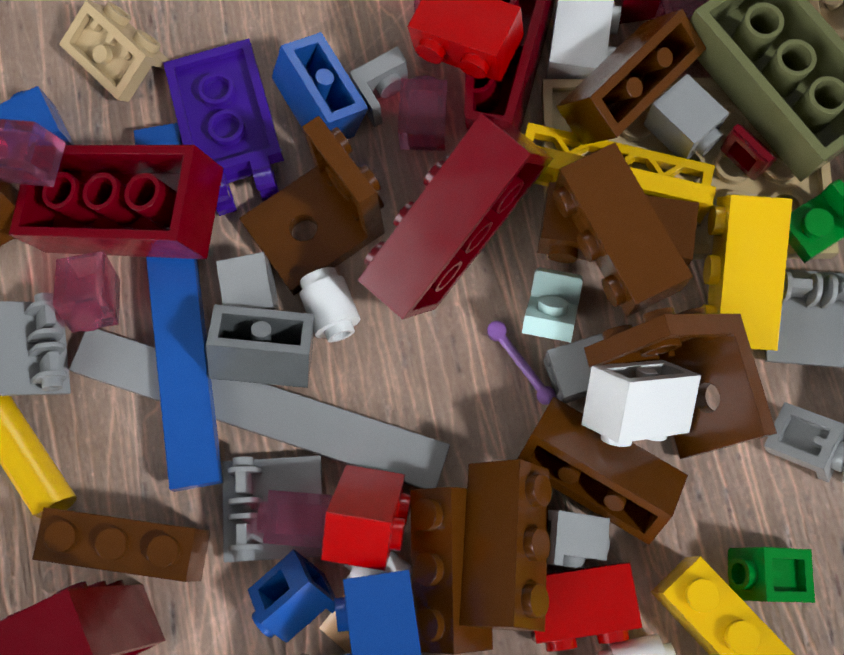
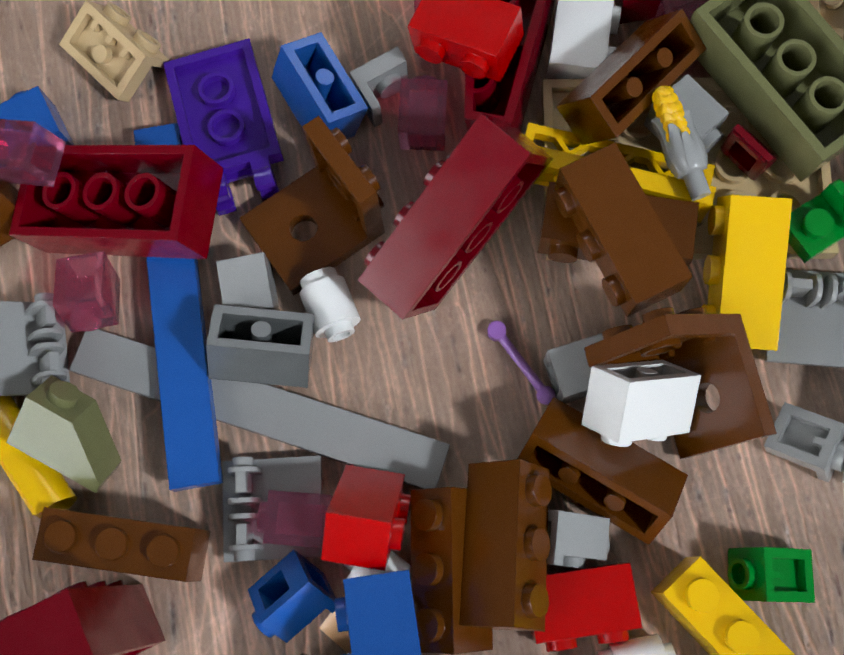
(66, 433): none -> olive slope
(553, 304): light aqua bracket -> none
(680, 141): none -> light grey piece

